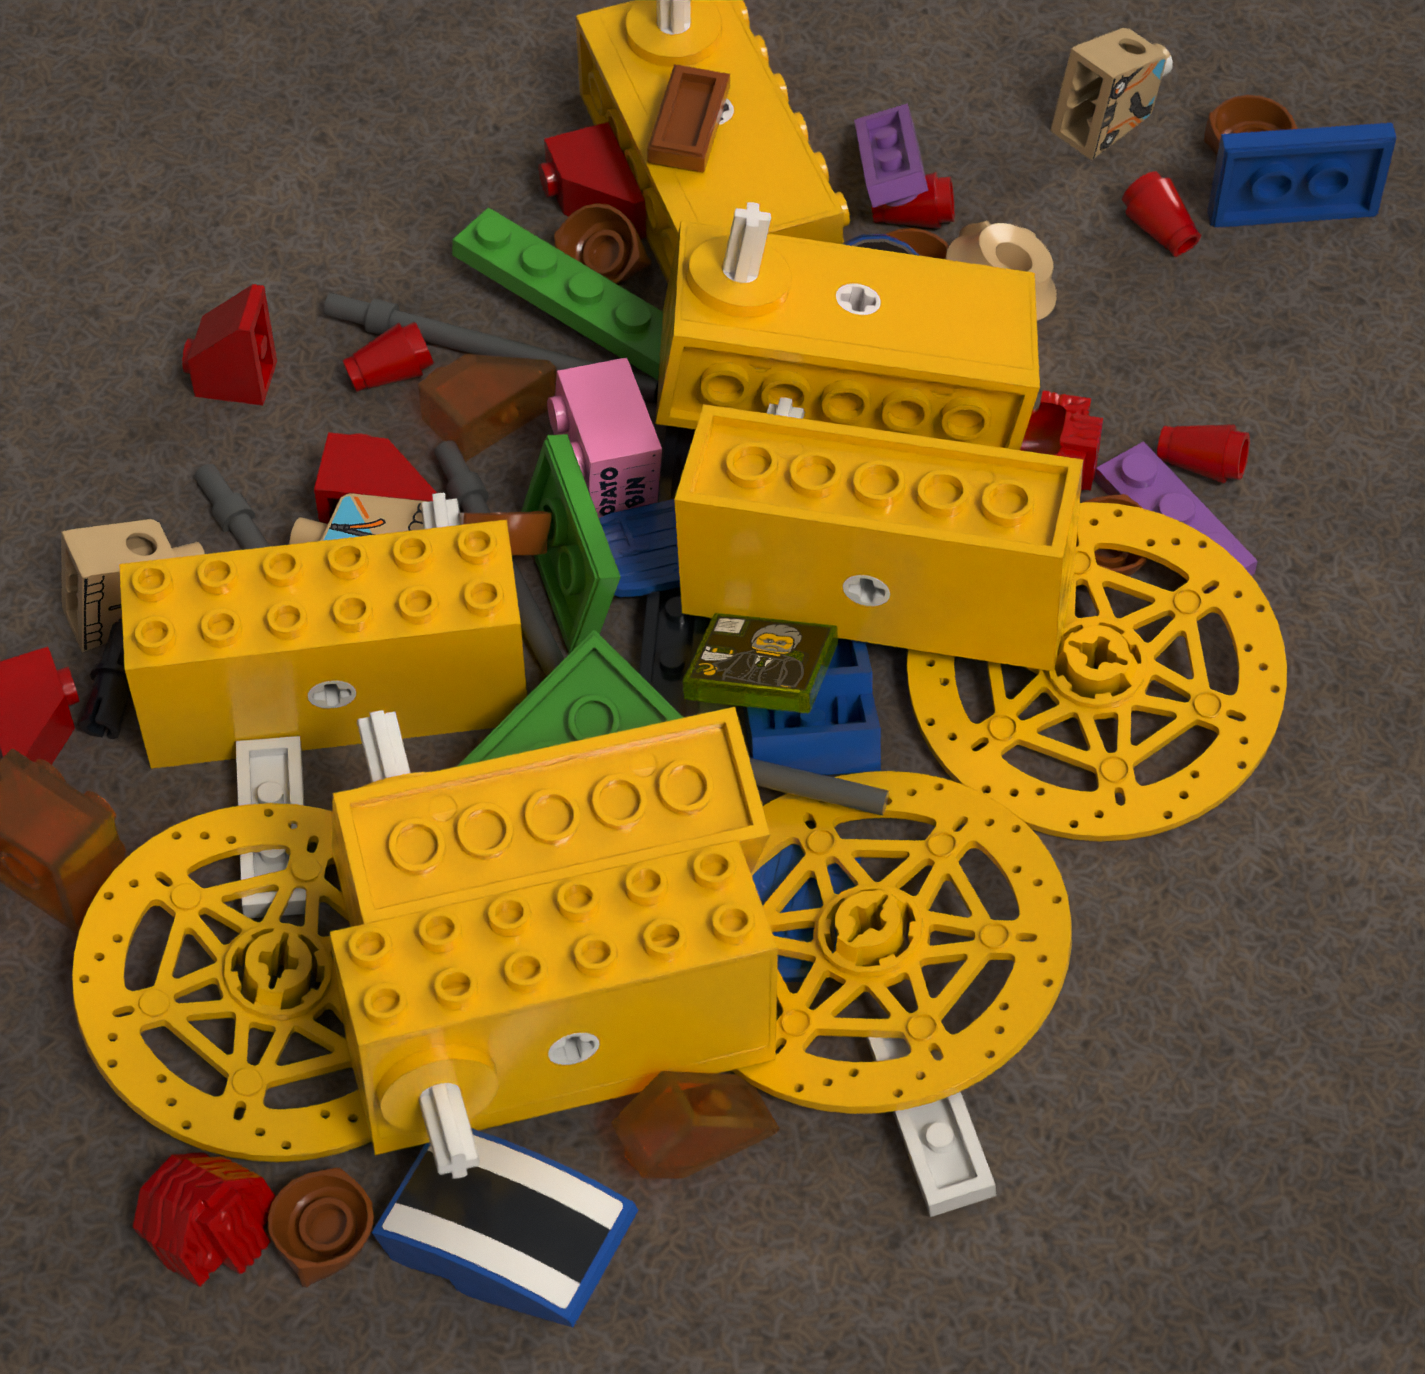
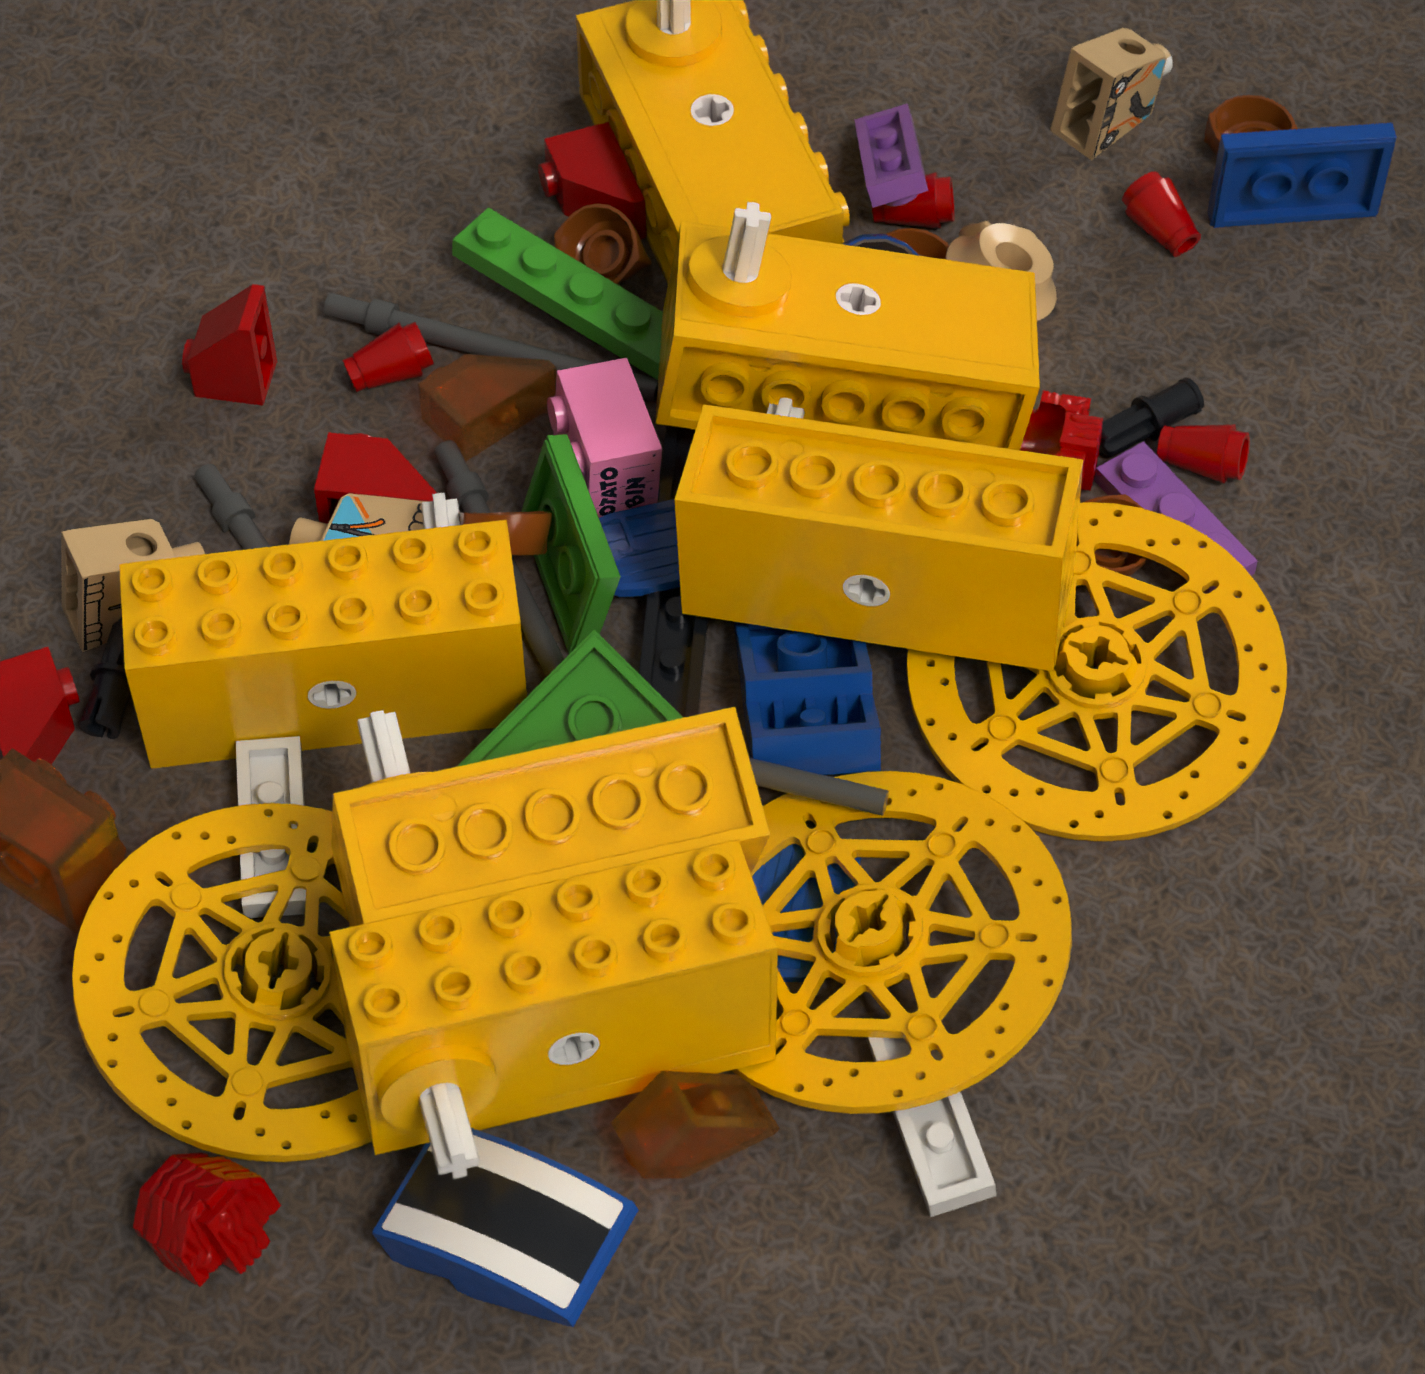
(320, 1223): dark orange hat -> none
(688, 118): dark orange tile -> none
(761, 663): tile -> none
(1149, 415): none -> black axle

